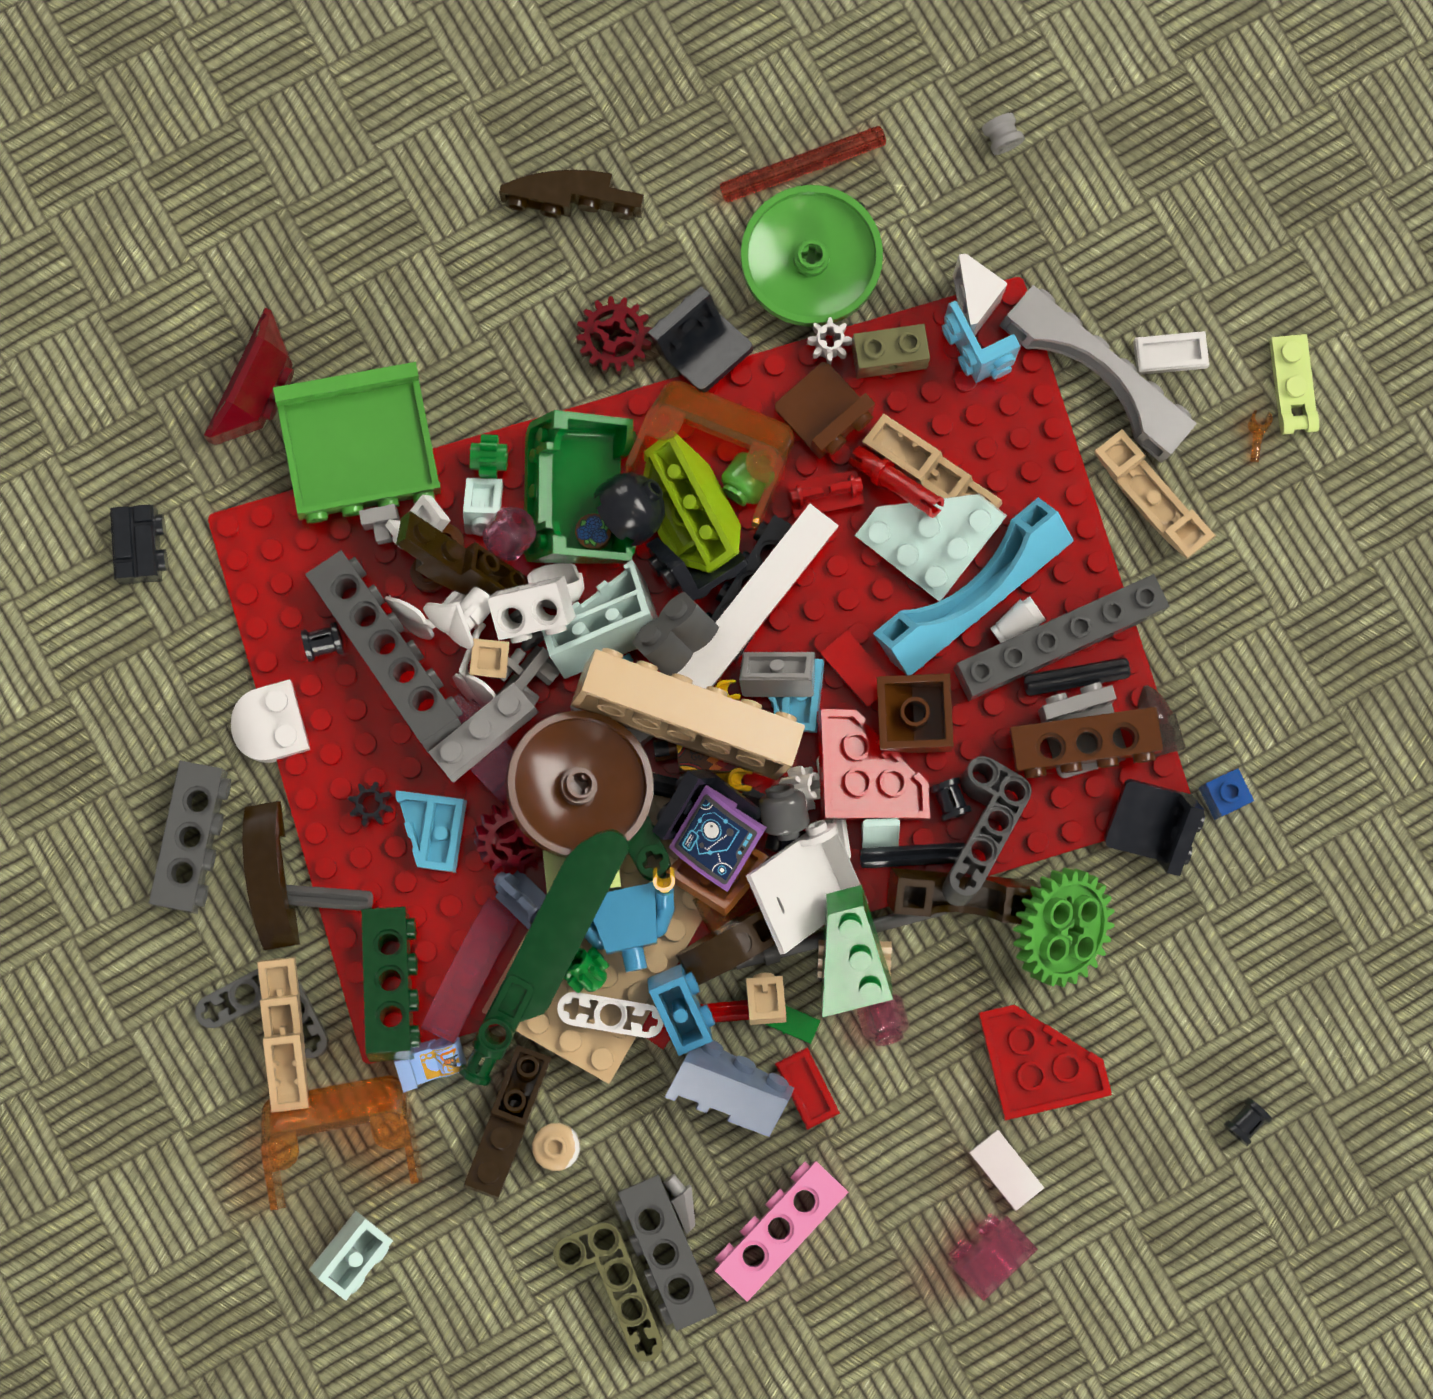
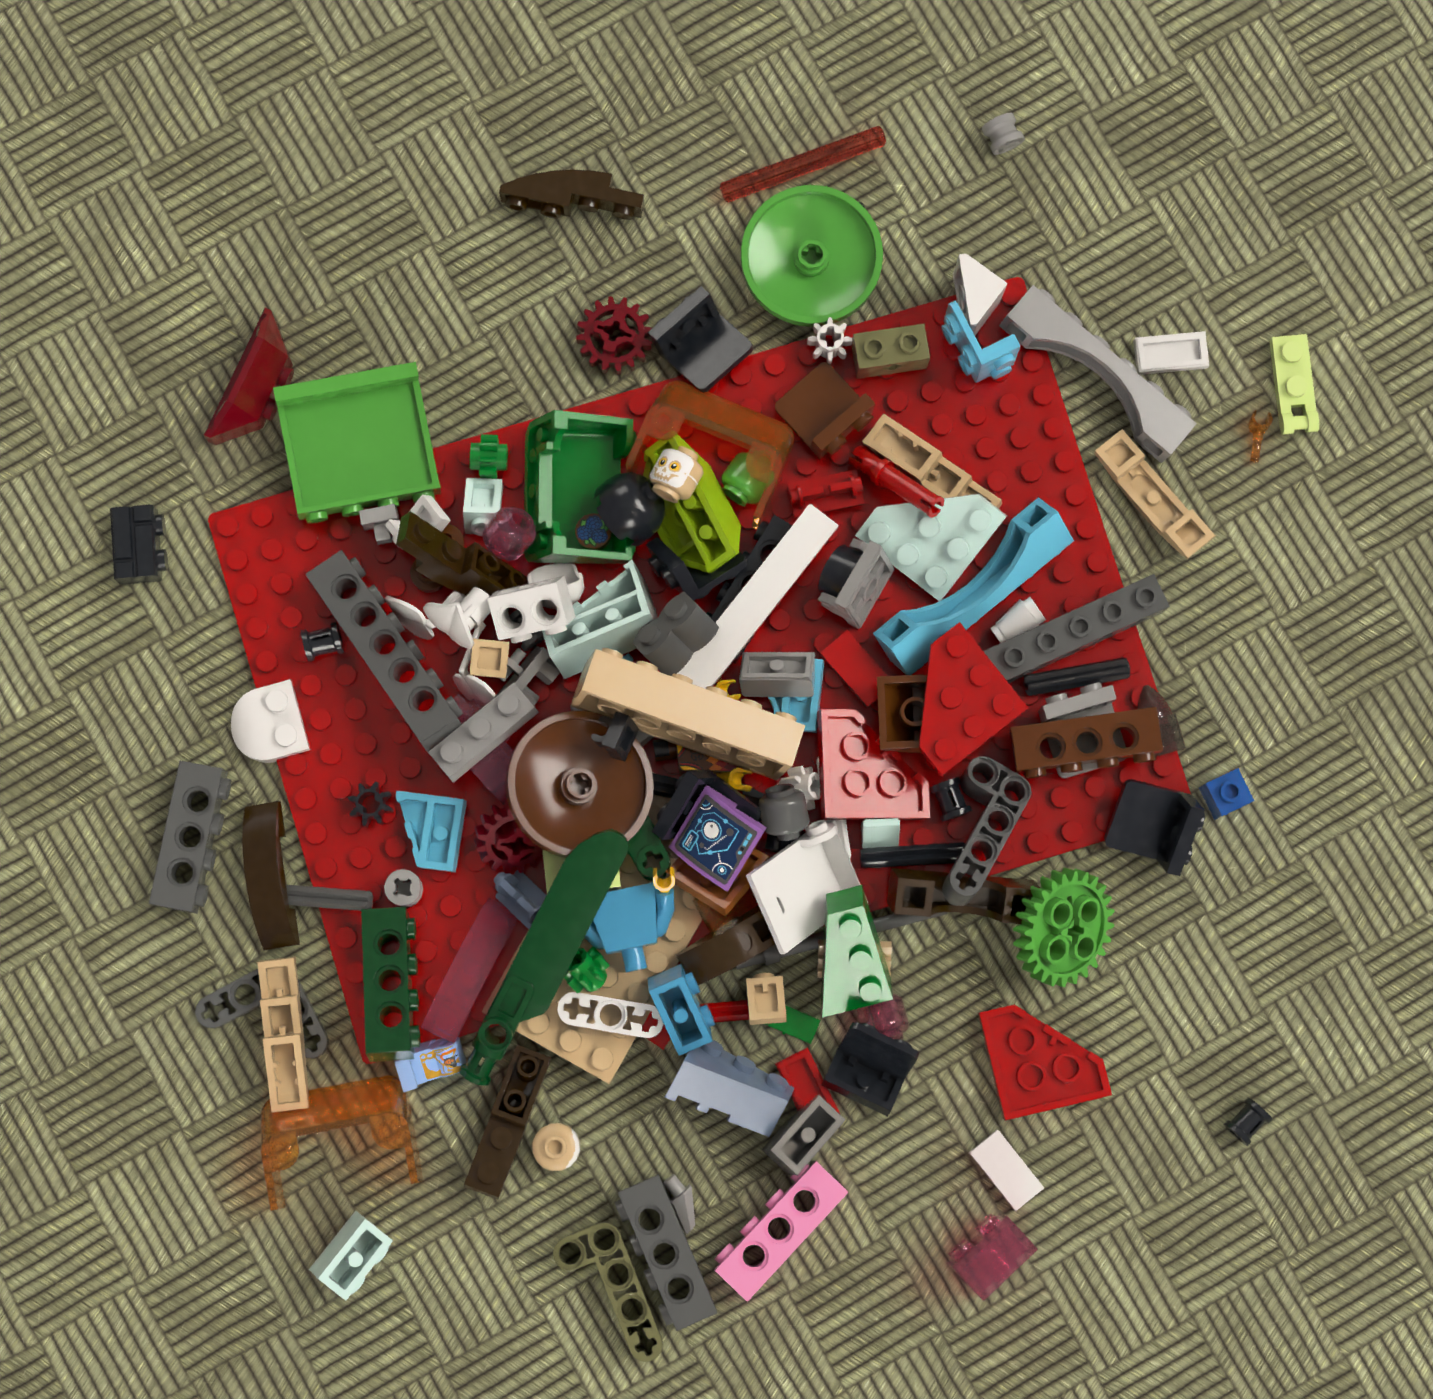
(412, 889): none -> light grey wheel
(619, 735): none -> black tile
(676, 474): none -> head
(803, 1135): none -> dark grey slope
(854, 580): none -> light grey piece
(870, 1067): none -> black bracket
(962, 700): none -> red plate

